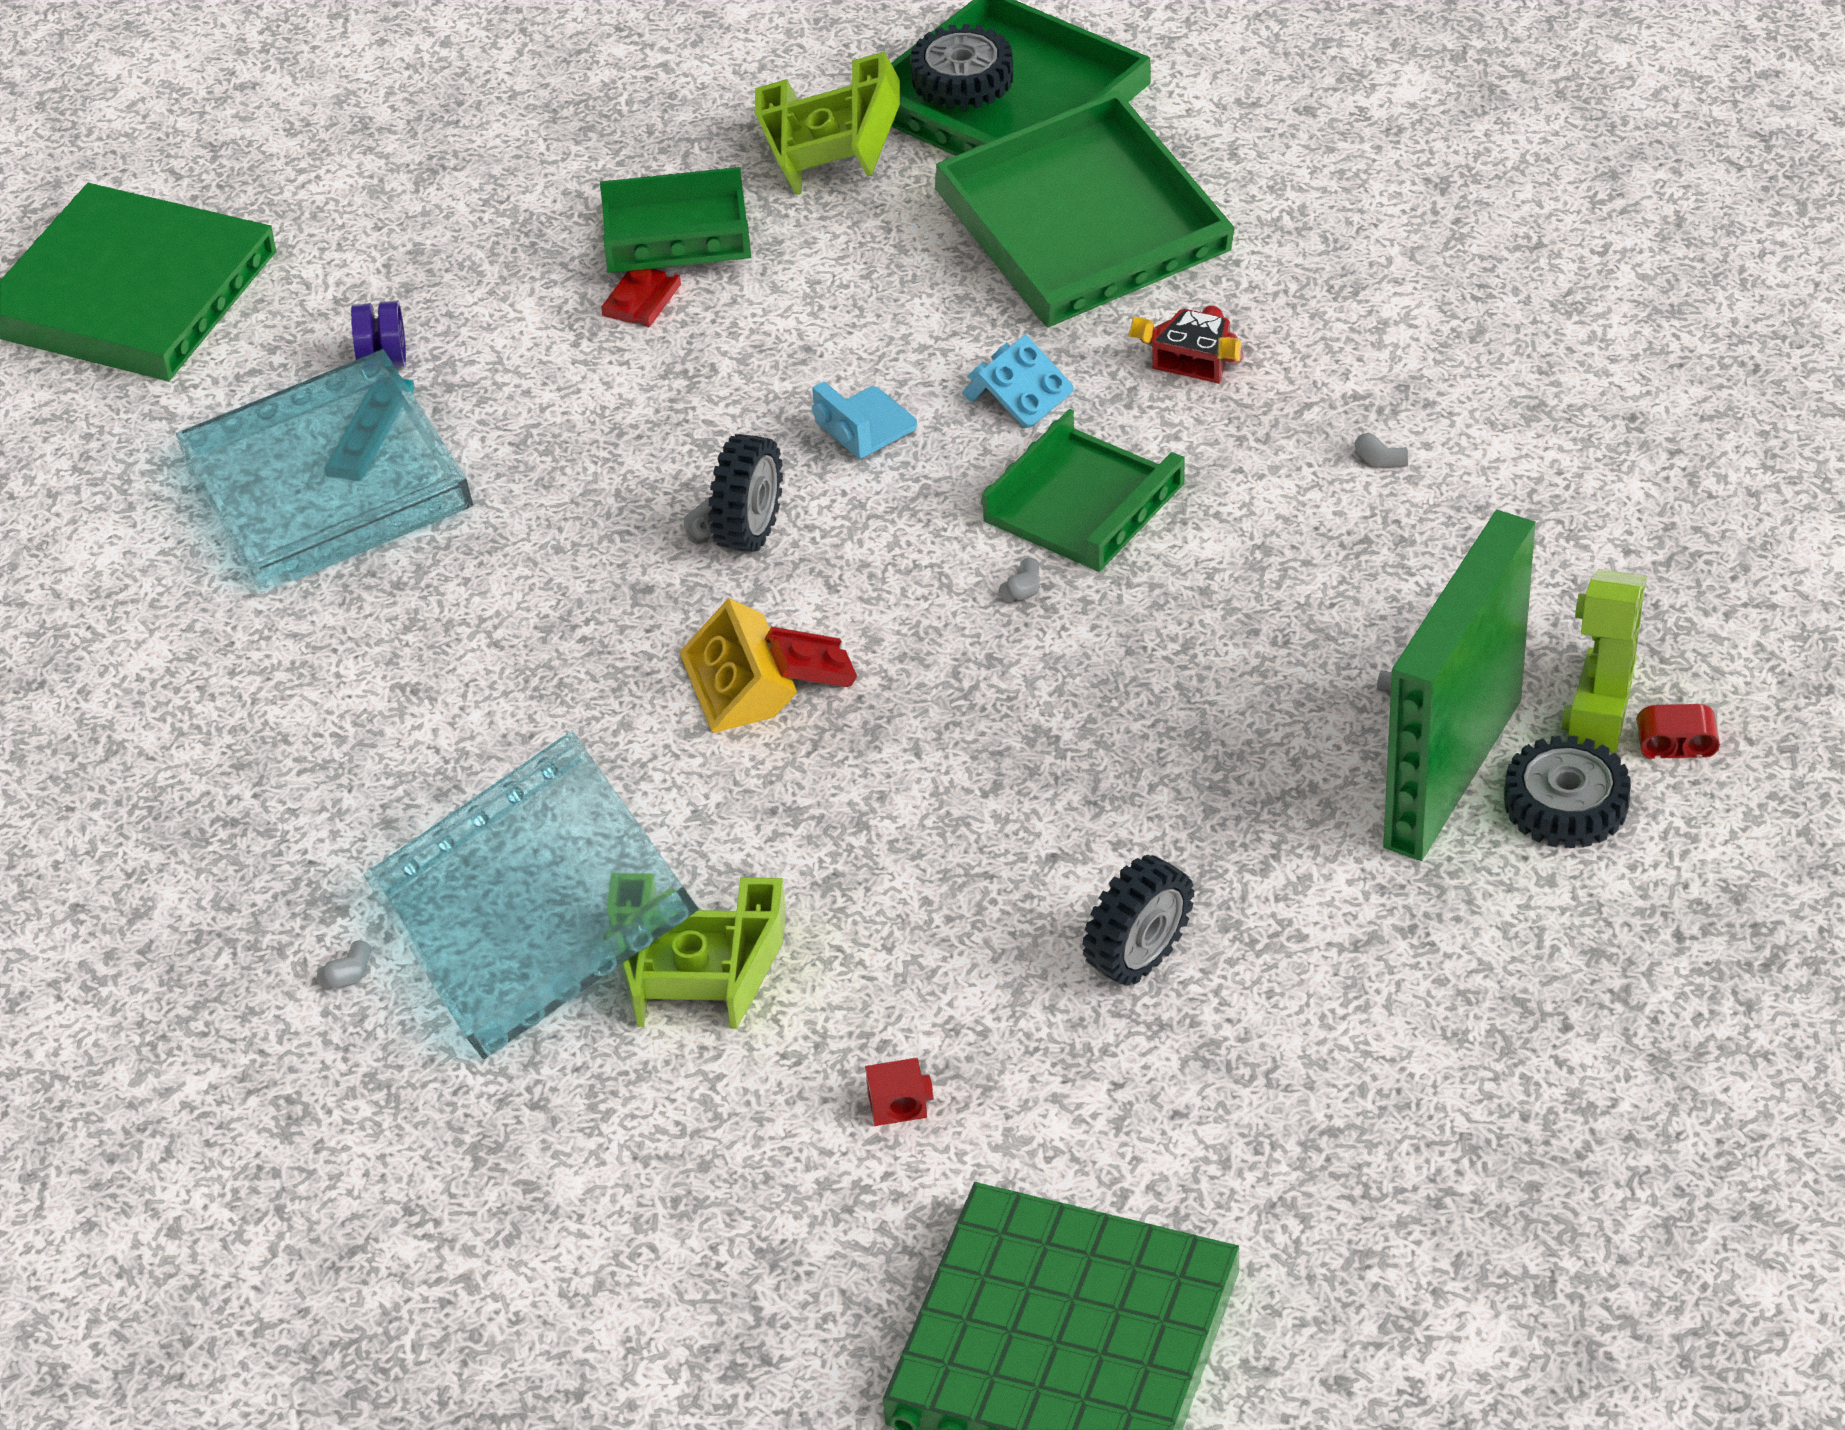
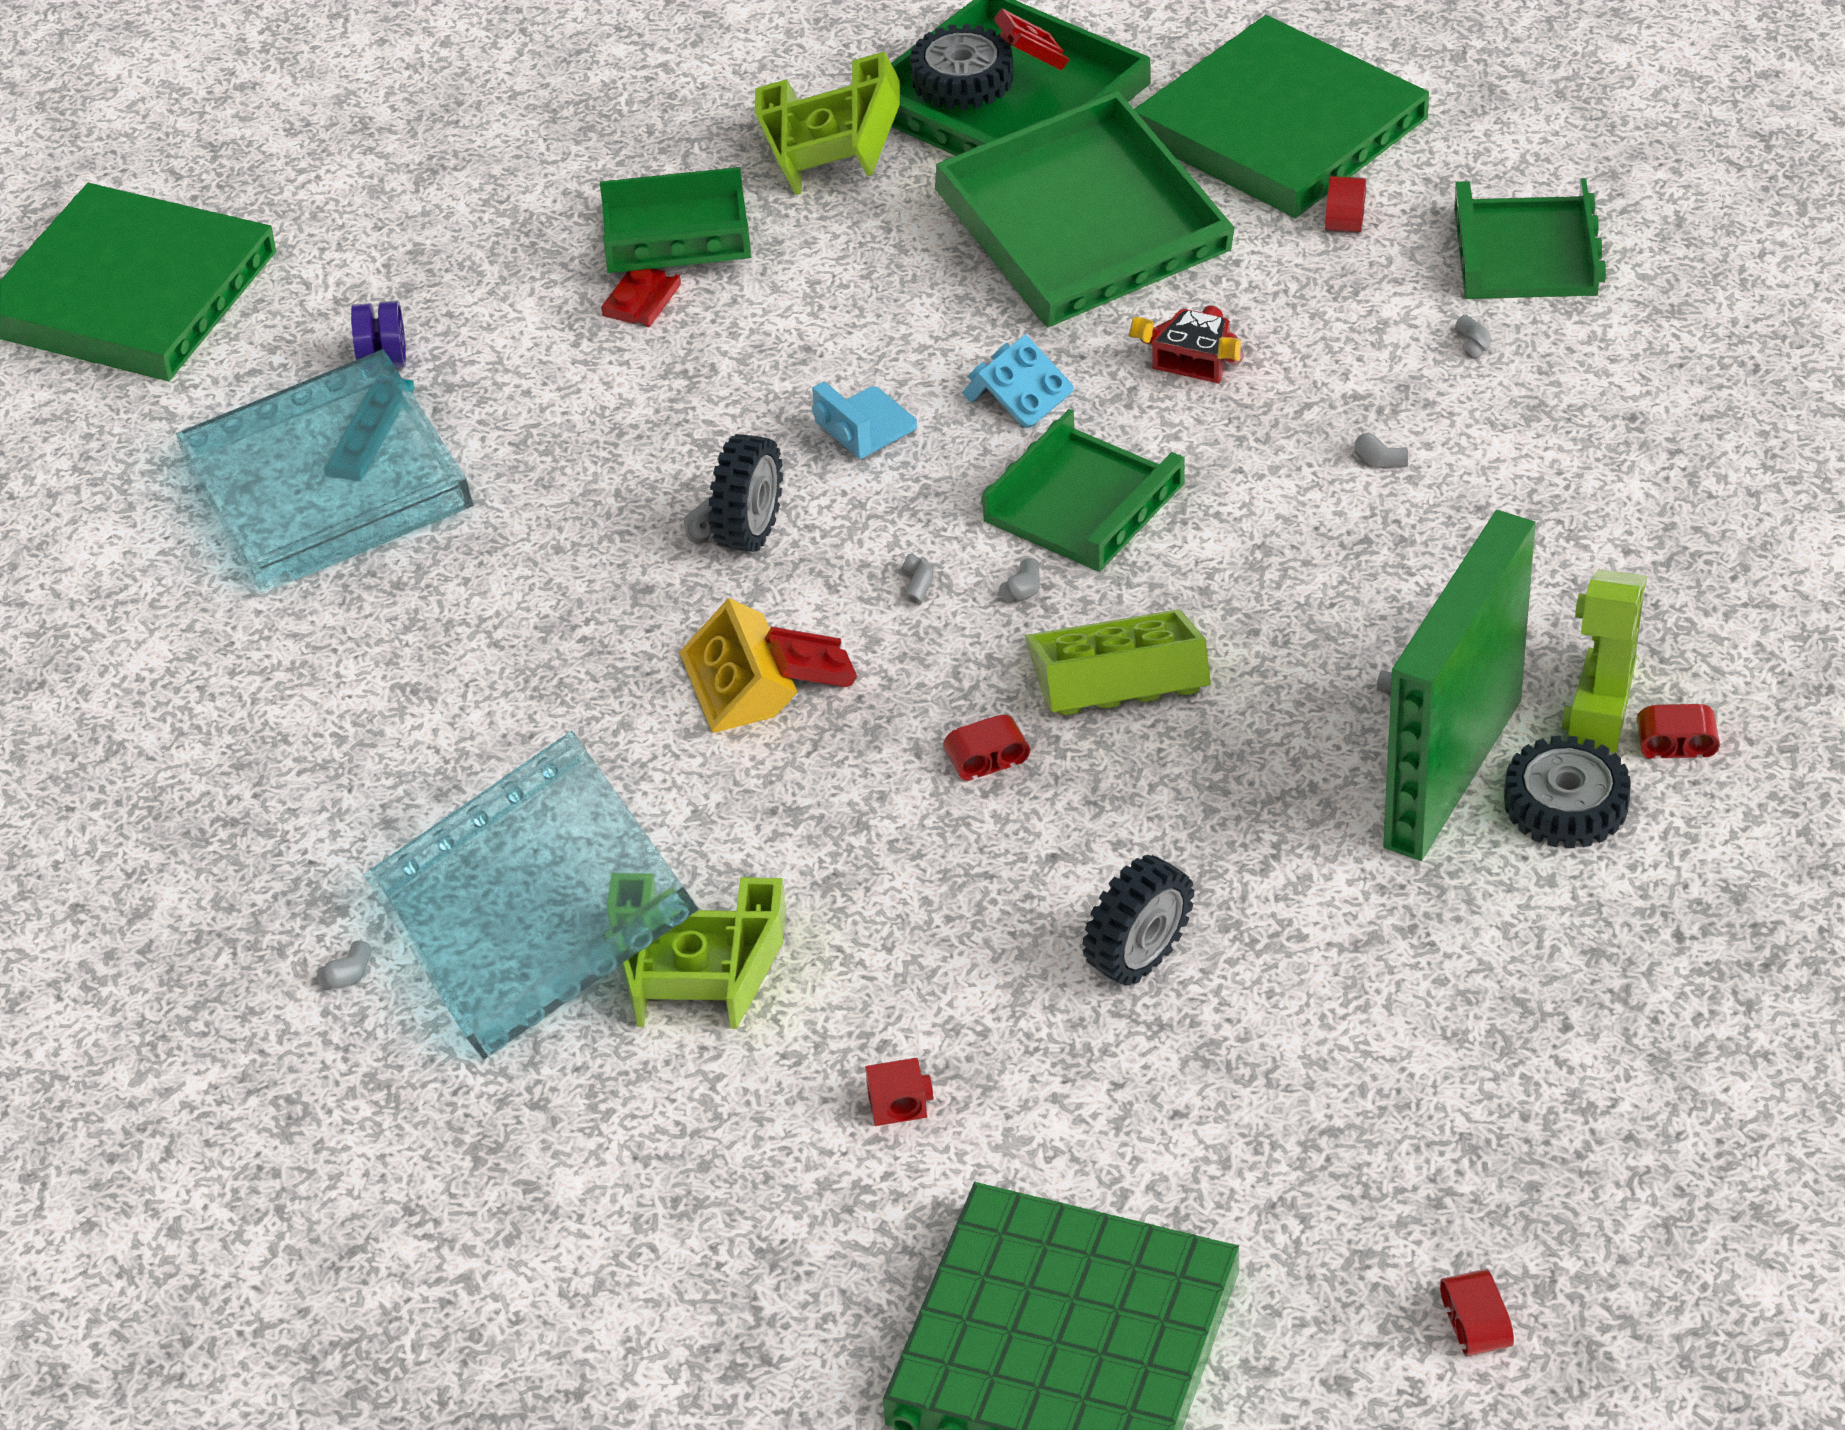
(921, 578): none -> light grey arm
(986, 747): none -> red beam
(1030, 39): none -> red plate
(1119, 661): none -> lime slope
(1282, 114): none -> green panel
(1345, 204): none -> red beam
(1477, 336): none -> light grey arm
(1477, 1312): none -> red beam
(1528, 245): none -> green panel

